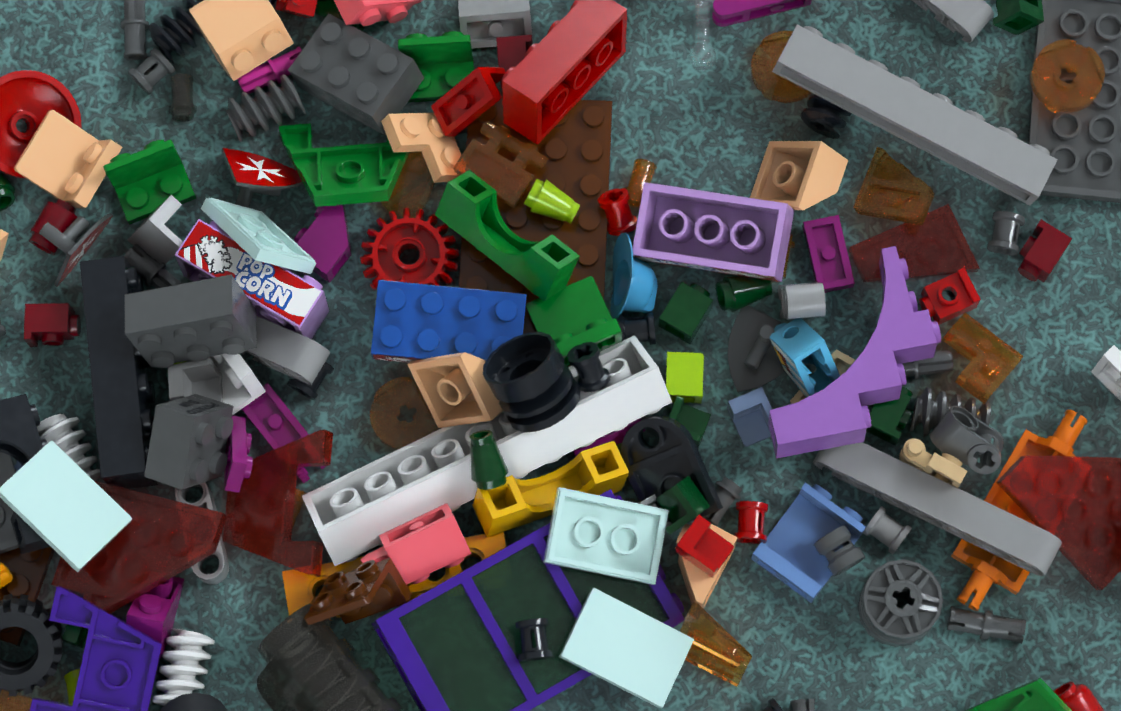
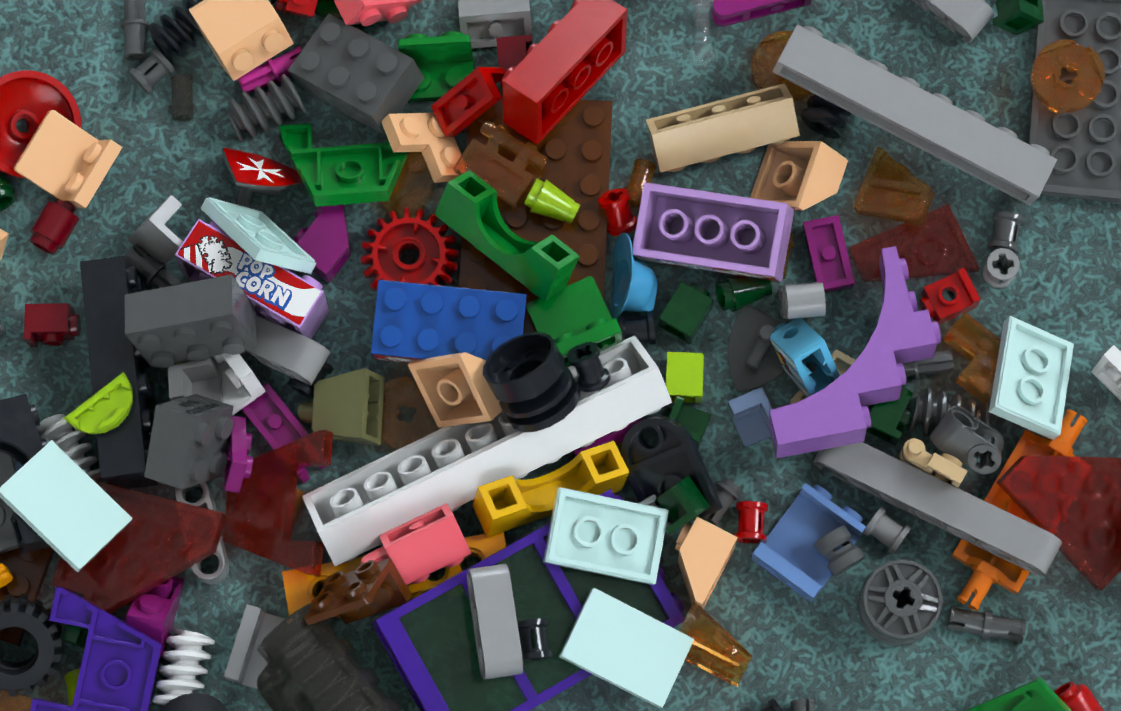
(66, 241): dark grey shield -> none
(104, 409): none -> lime plate
(149, 179): green bracket -> none
(245, 661): none -> light grey panel
(347, 407): none -> olive torso
(486, 461): dark green cone -> none
(494, 621): none -> light grey beam
(704, 547): red panel -> none
(723, 128): none -> tan brick
(1008, 260): none -> light grey bush
(1031, 378): none -> light aqua tile
(1042, 253): dark red brick -> none

